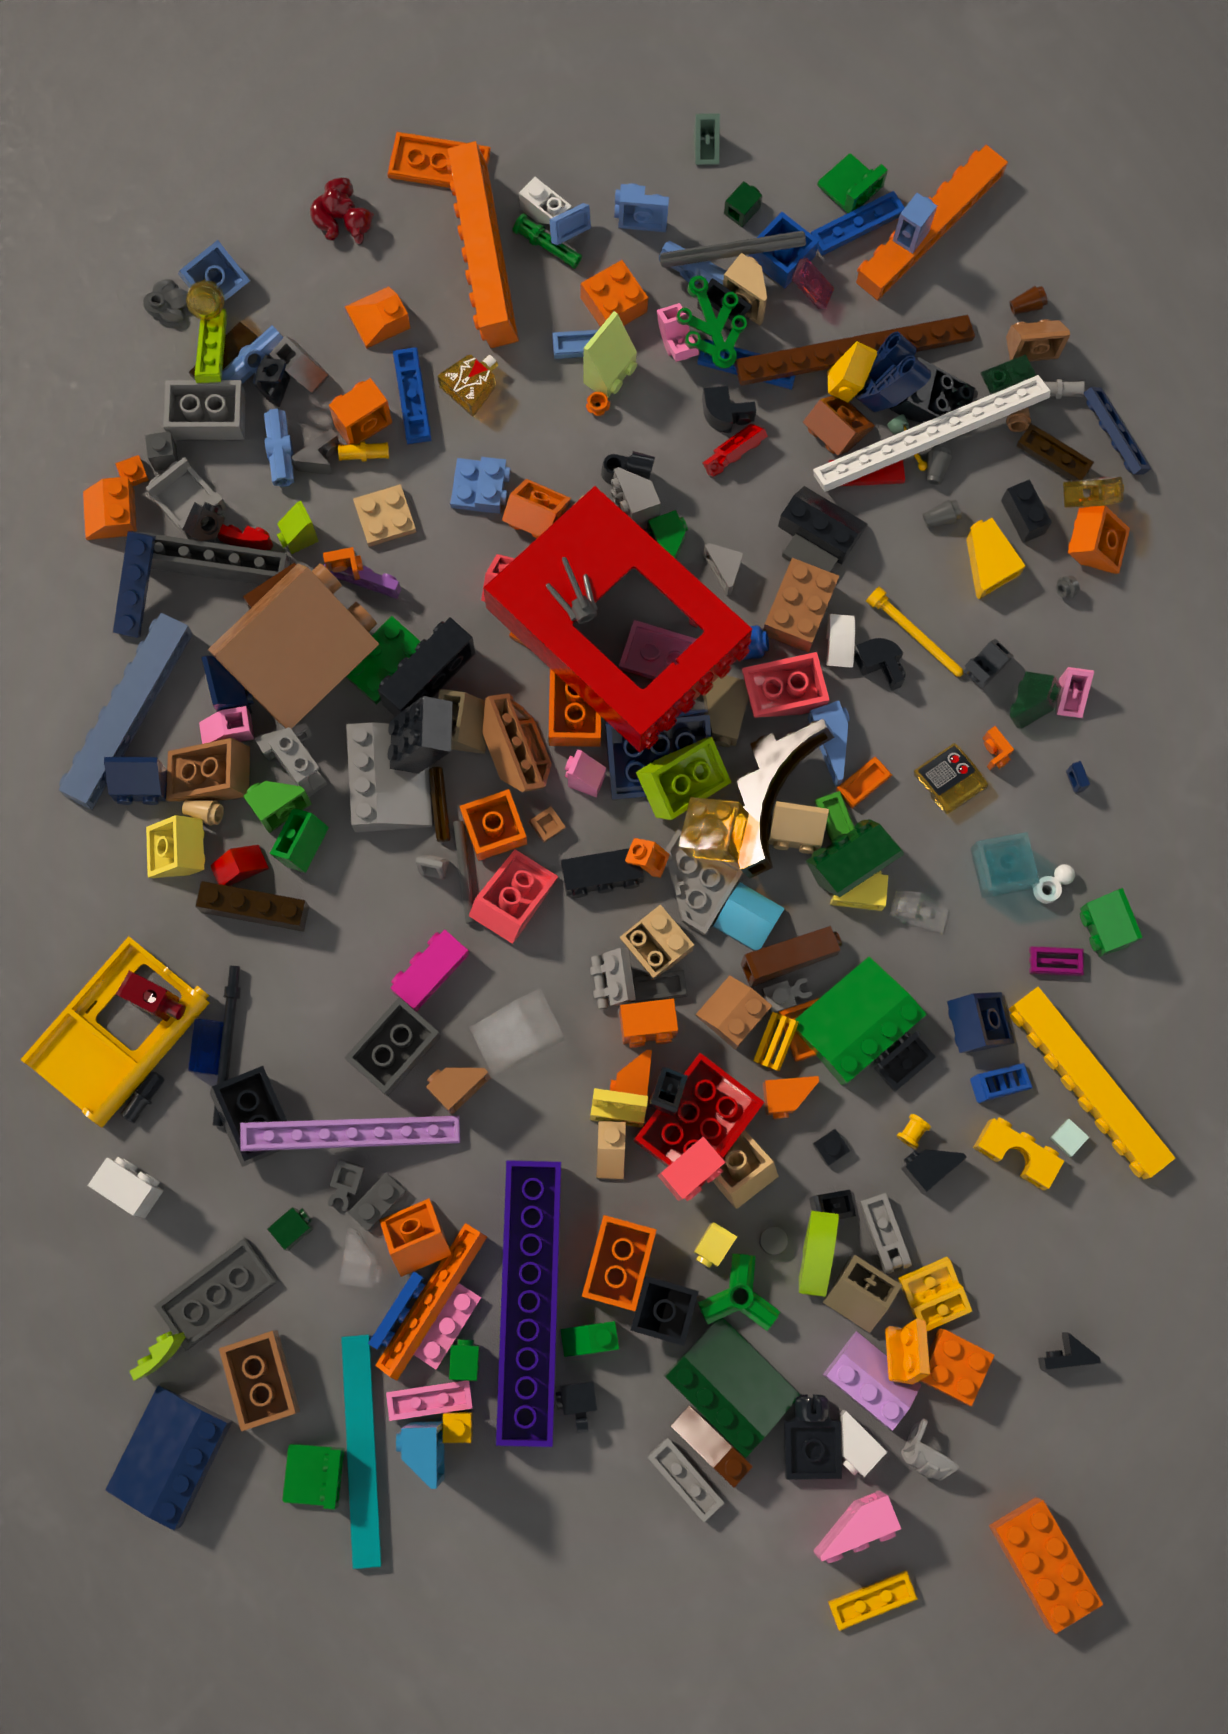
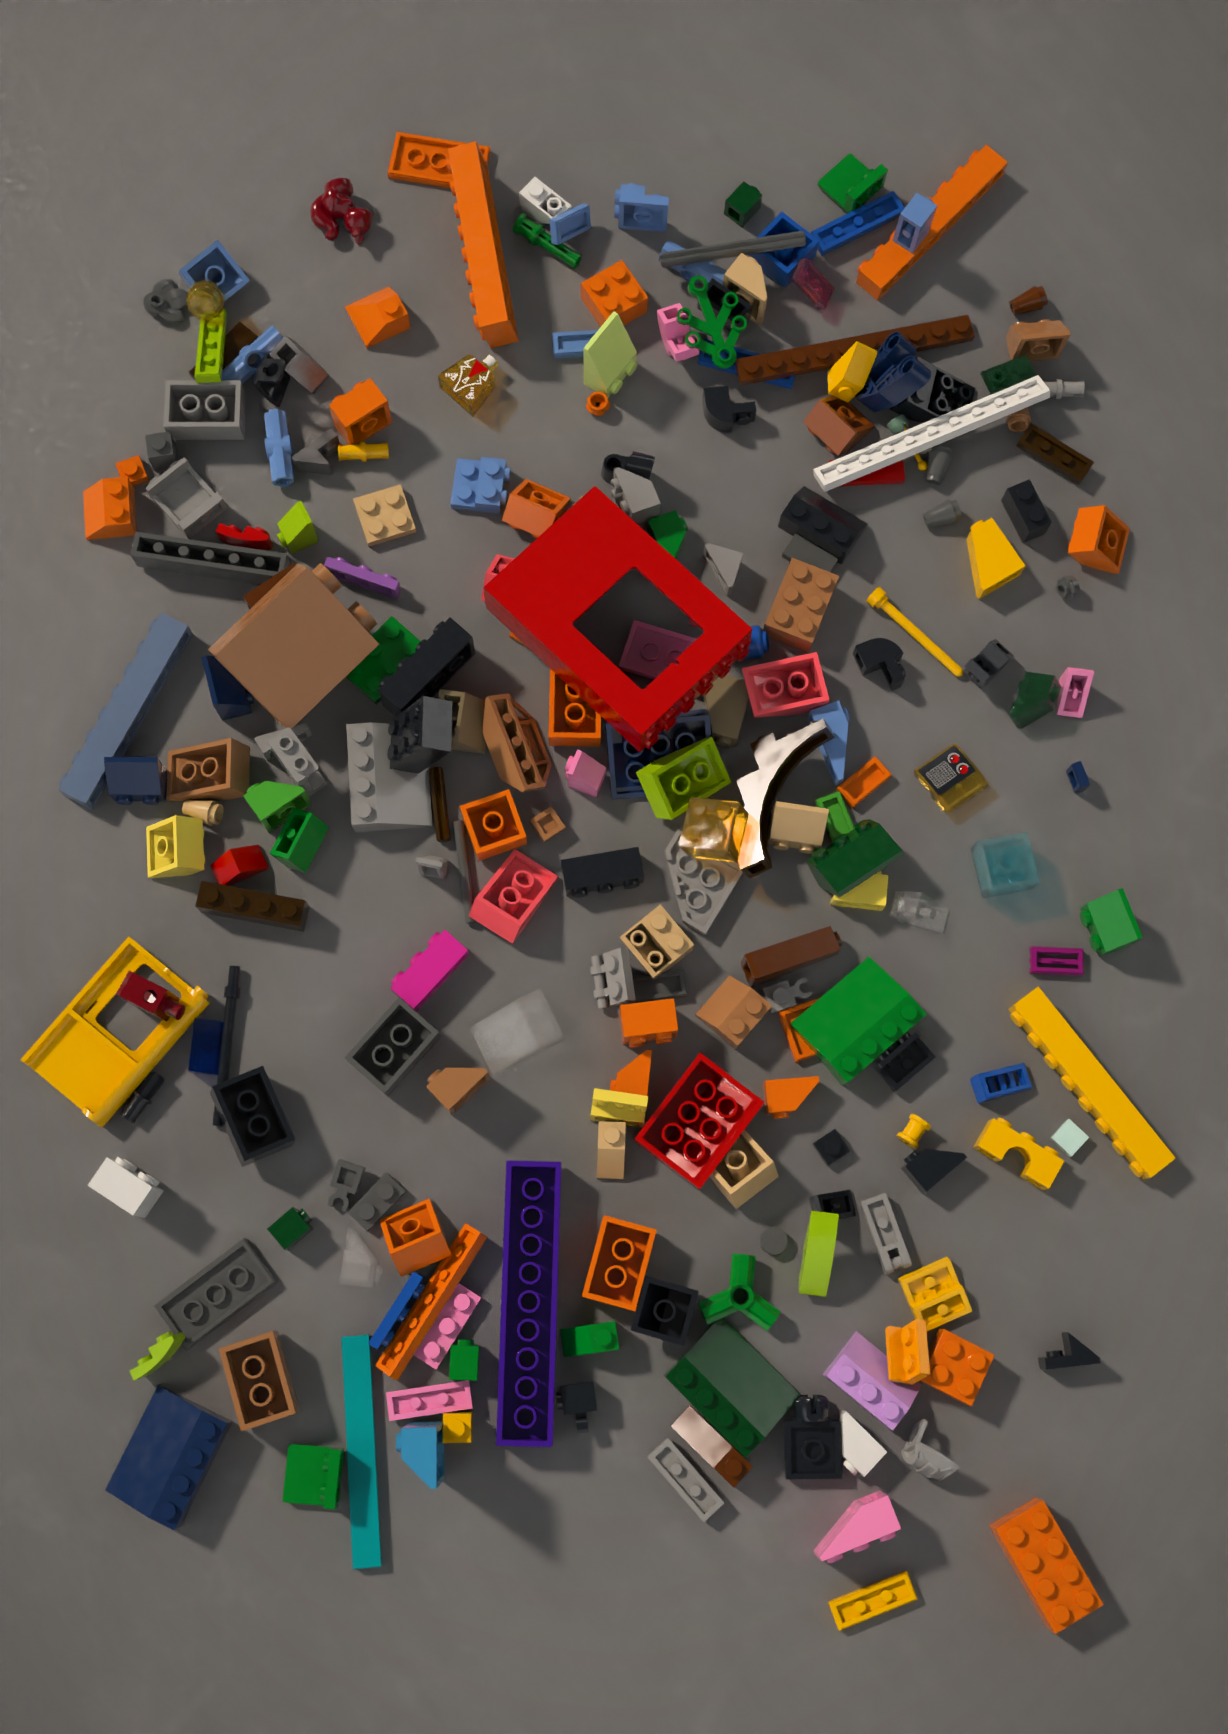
(134, 584): dark blue plate -> none
(193, 523): black brick -> none
(226, 724): bright pink slope -> none
(342, 559): orange bracket -> none
(349, 1133): lavender tile -> none
(412, 395): blue plate -> none
(583, 608): dark grey plant -> none
(648, 856): orange bracket -> none
(668, 1091): black slope -> none
(692, 1169): coral brick -> none
(707, 138): sand green slope -> none
(714, 1245): light yellow slope -> none
(733, 448): red hinge -> none
(748, 917): medium azure slope -> none
(775, 1041): yellow tile -> none
(840, 640): white slope -> none
(862, 1293): dark tan slope -> none
(980, 1022): dark blue slope -> none
(997, 745): orange bracket -> none
(1063, 874): white plate -> none
(1103, 492): clear yellow torso -> none
(1114, 426): dark blue plate -> none

